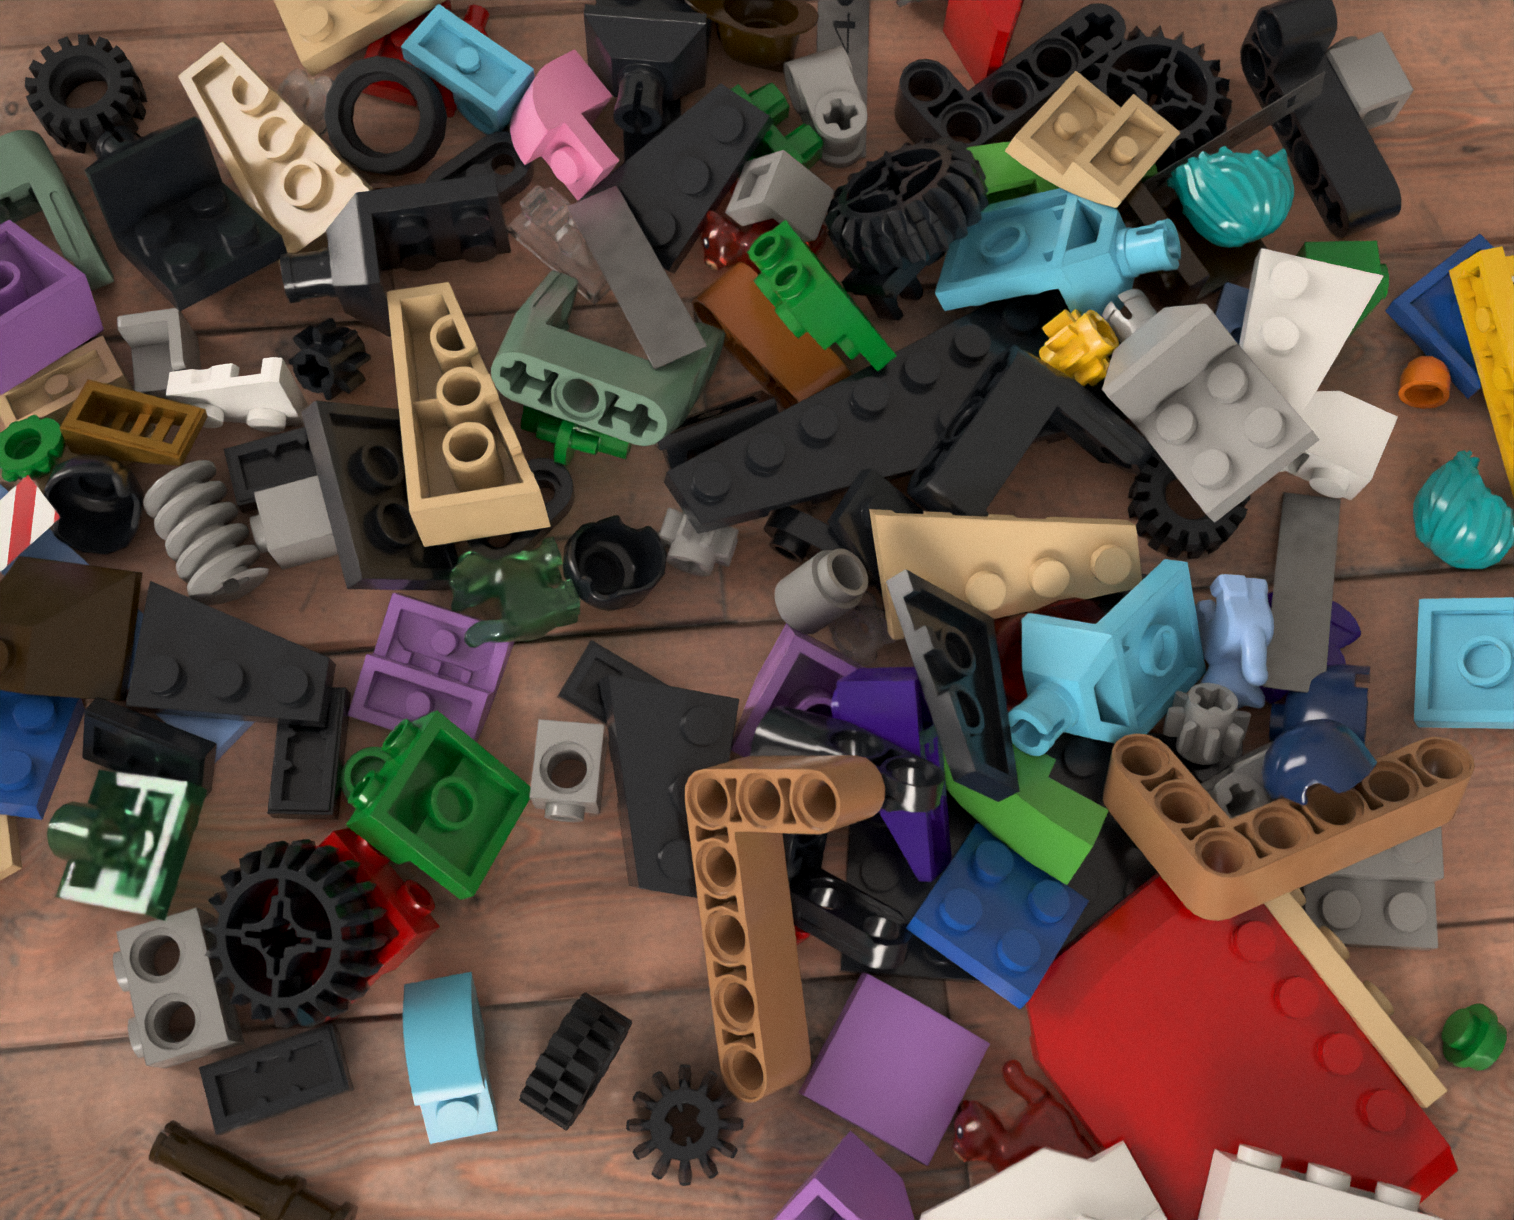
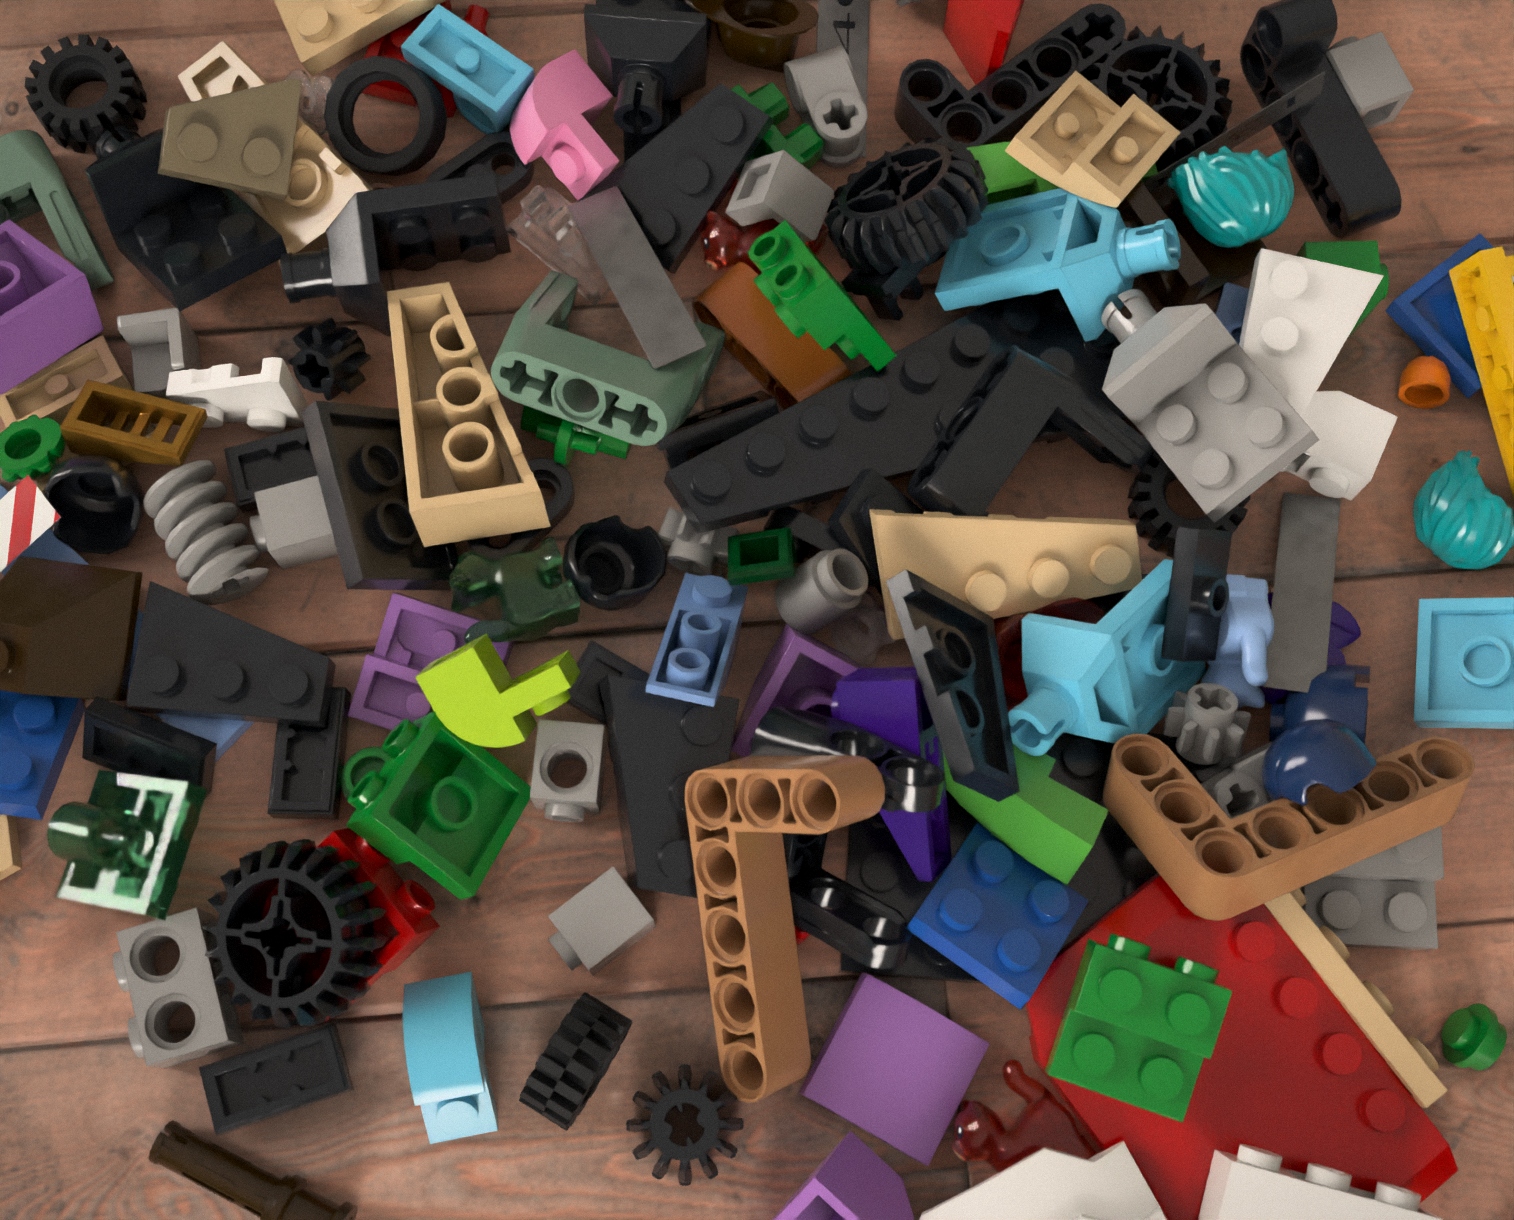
(235, 139): none -> dark tan wing
(483, 702): none -> lime brick
(599, 923): none -> light grey brick
(699, 640): none -> medium blue slope
(761, 556): none -> dark green slope
(1079, 345): yellow gear -> none
(1138, 1026): none -> green plate
(1196, 594): none -> black plate

